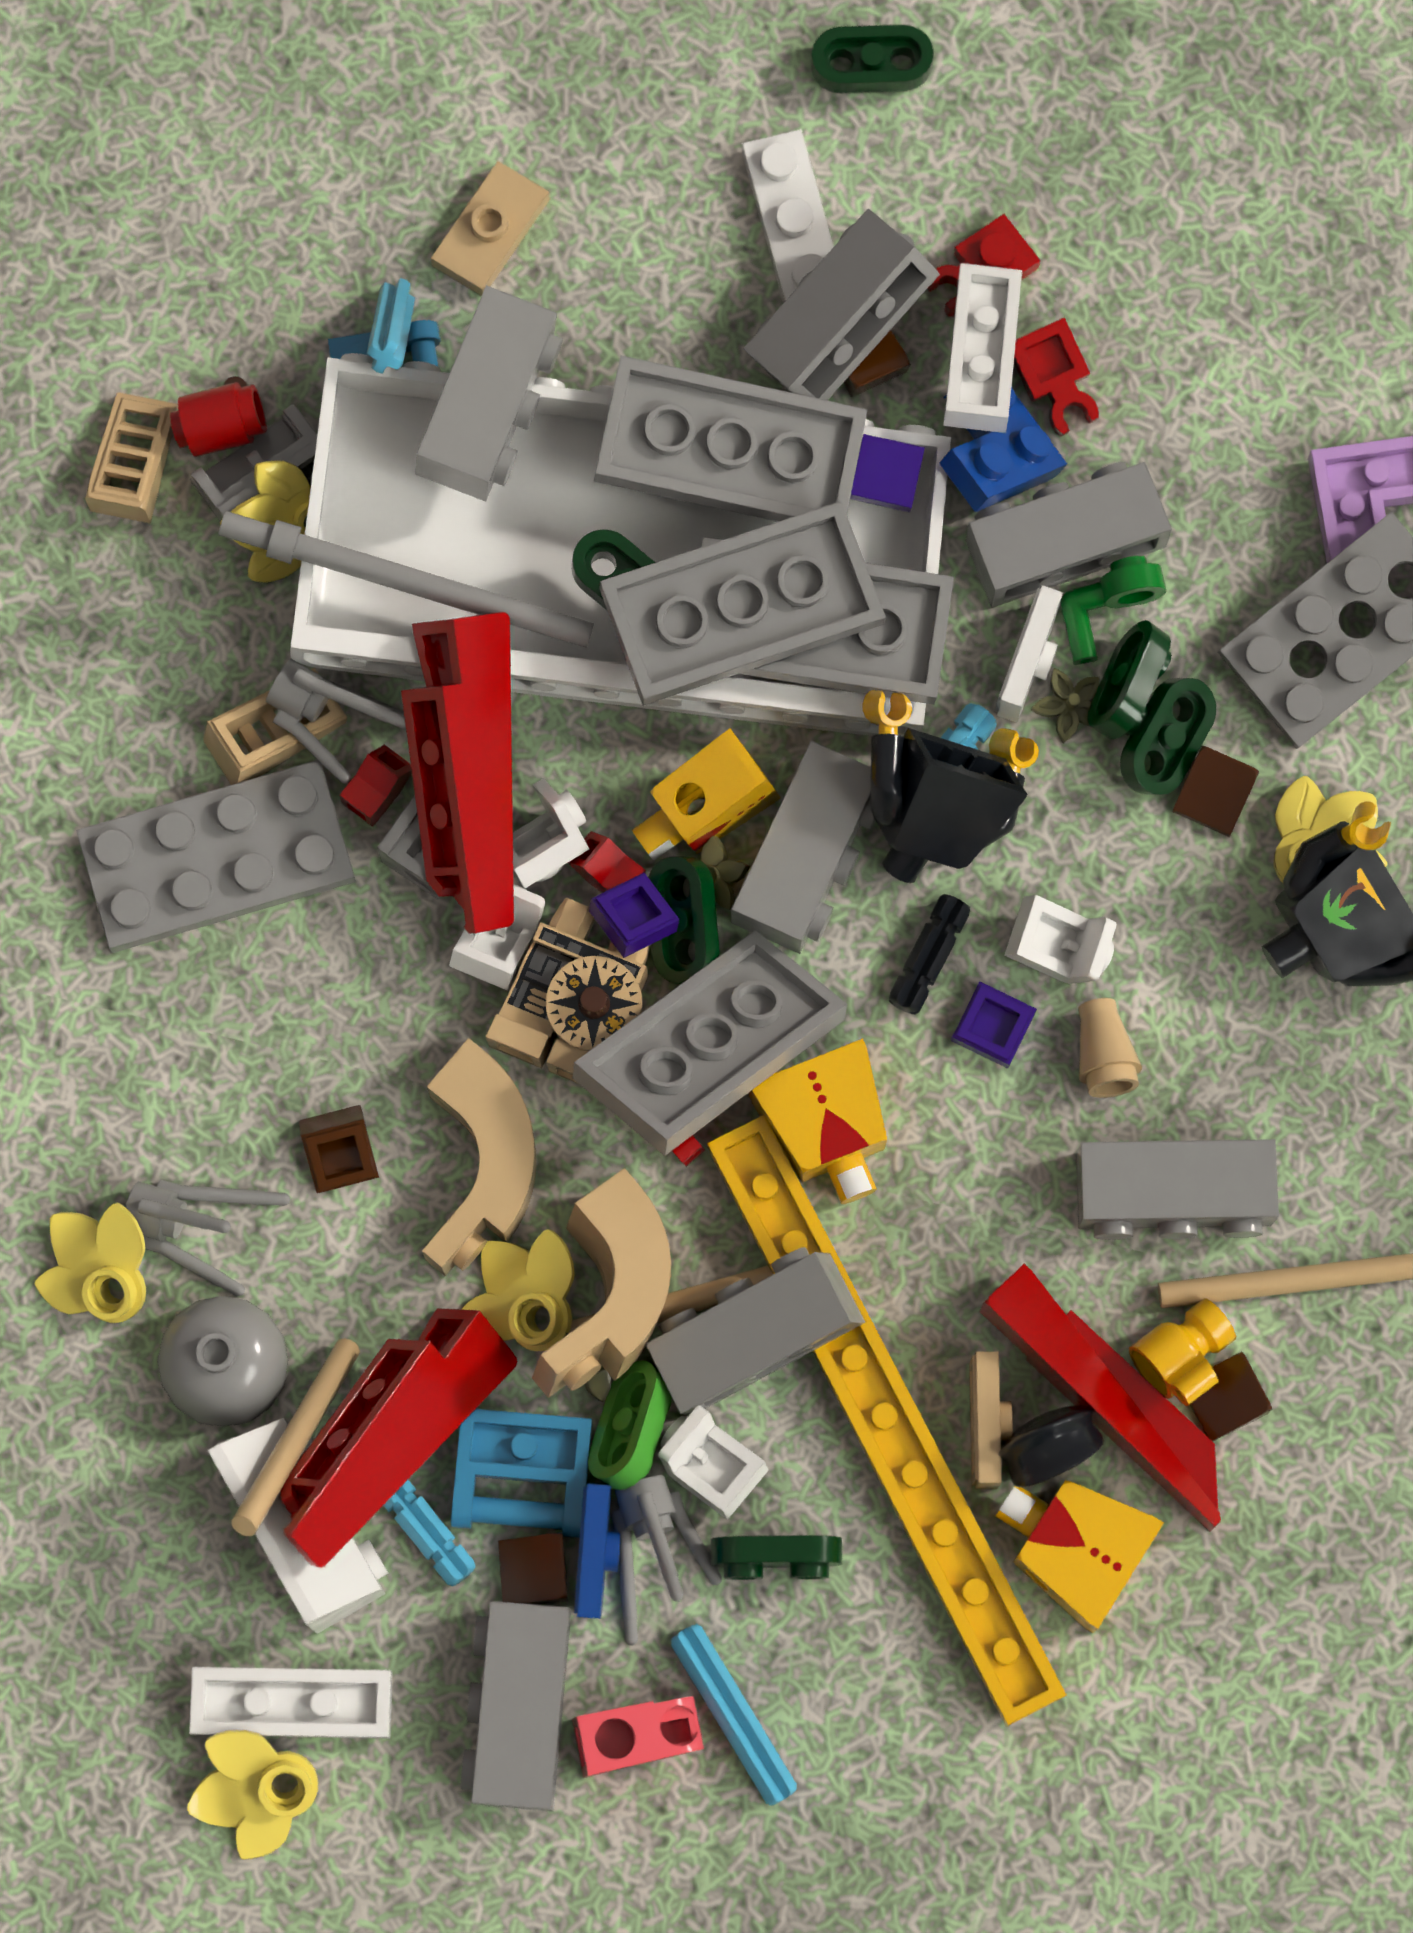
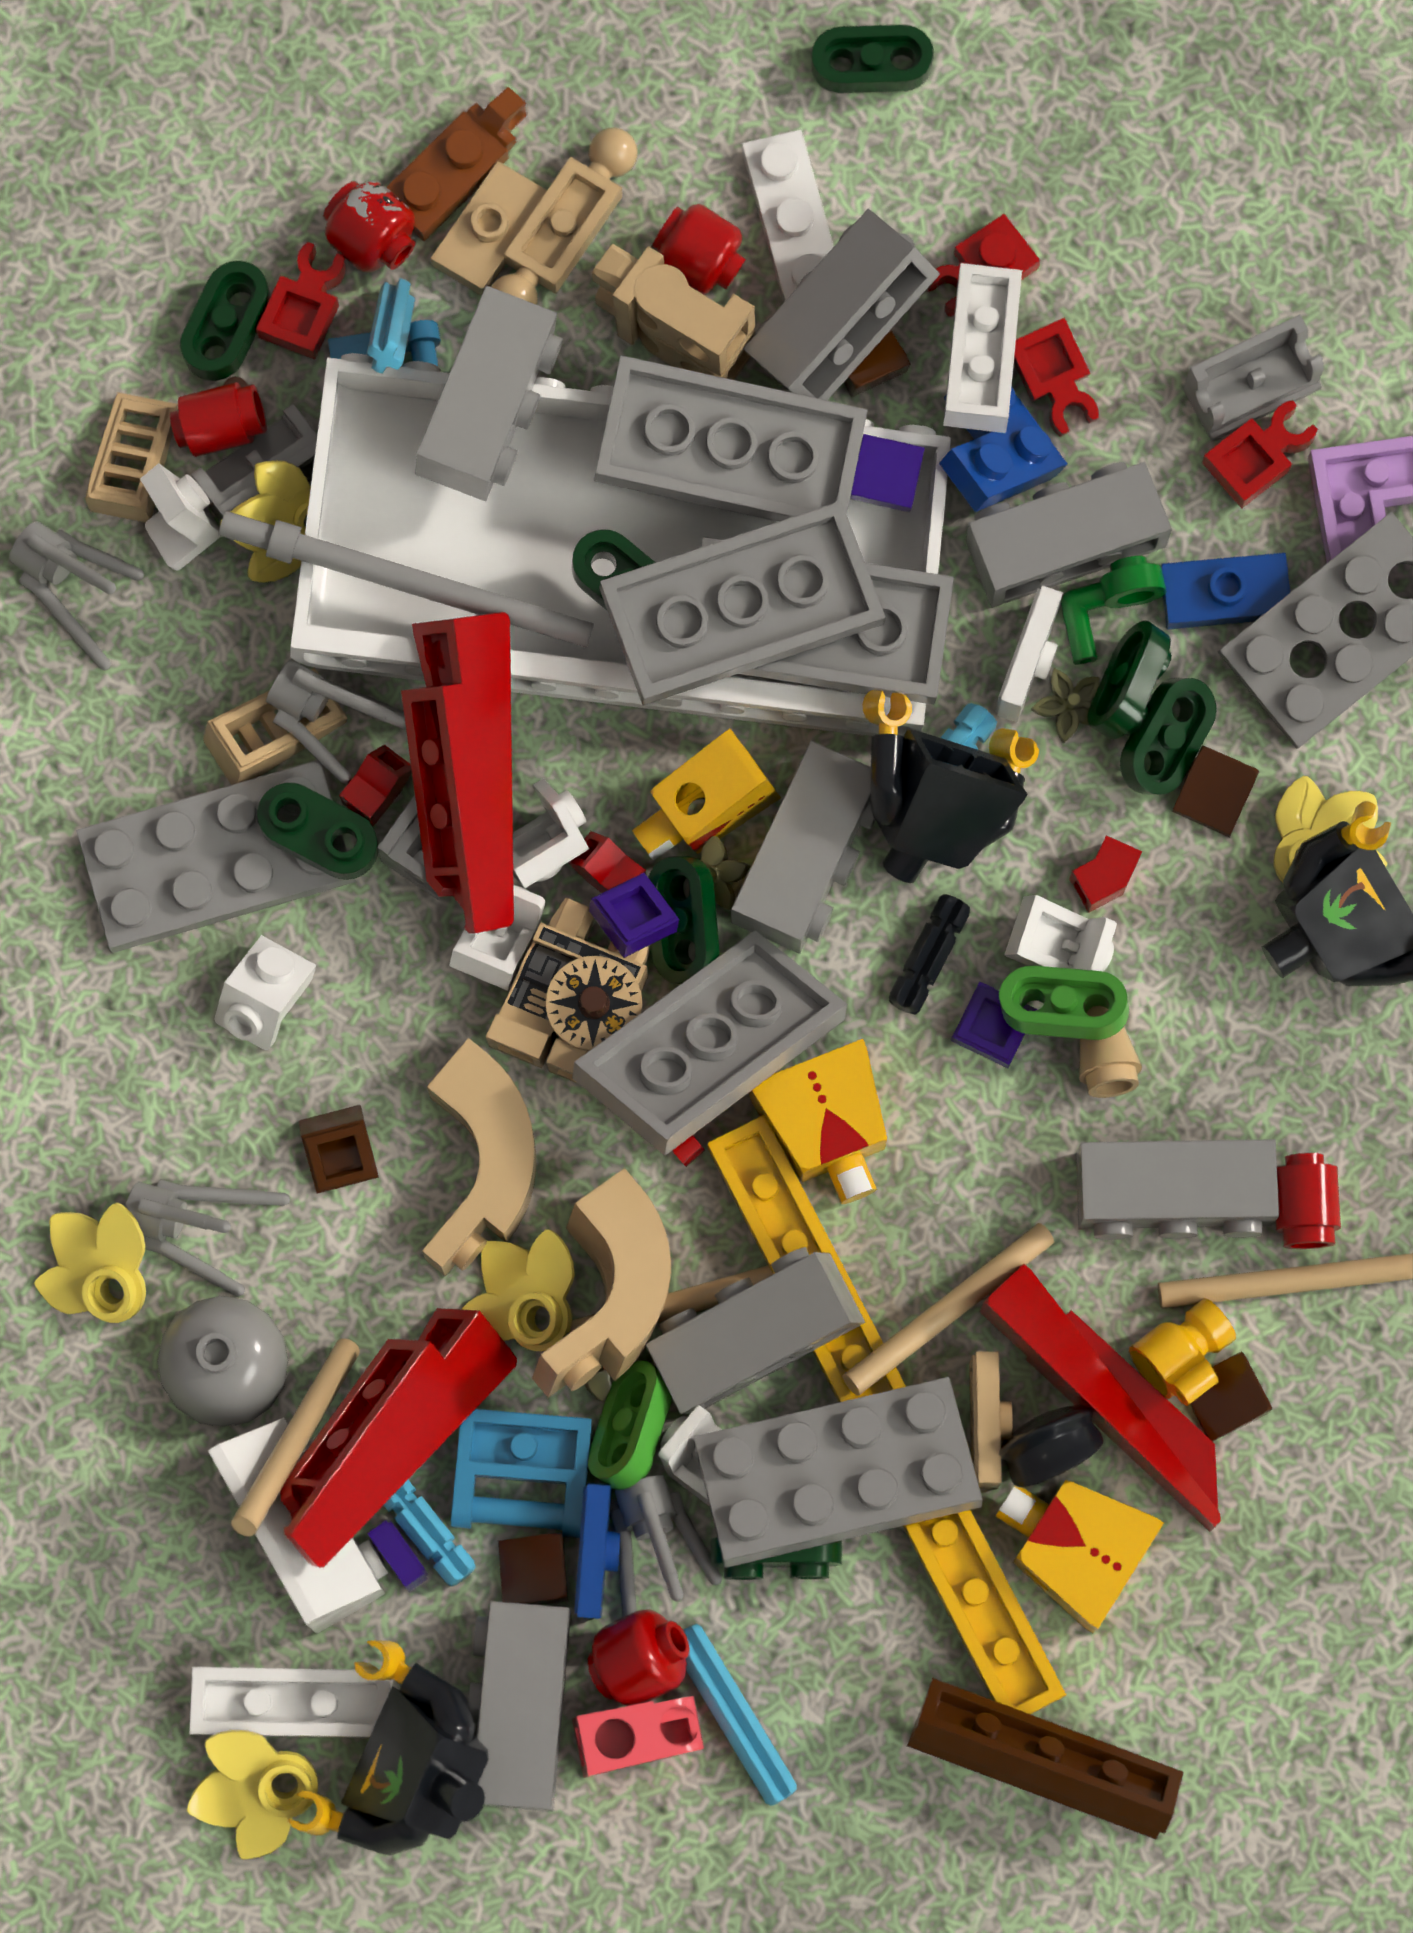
(51, 558): none -> light grey plant
(183, 522): none -> white bracket
(223, 324): none -> dark green plate
(262, 992): none -> white bracket
(301, 309): none -> red plate
(315, 830): none -> dark green plate
(369, 226): none -> red head
(398, 1555): none -> dark purple tile
(415, 1769): none -> black torso
(458, 161): none -> dark orange hinge
(568, 217): none -> tan plate
(638, 1658): none -> red head
(670, 316): none -> tan hips
(701, 247): none -> red head
(837, 1472): none -> light grey plate
(947, 1309): none -> tan bar
(1046, 1759): none -> reddish brown fence
(1066, 1001): none -> bright green plate
(1106, 875): none -> red piece
(1223, 589): none -> blue plate
(1253, 378): none -> light grey hinge
(1255, 458): none -> red plate
(1308, 1202): none -> red brick

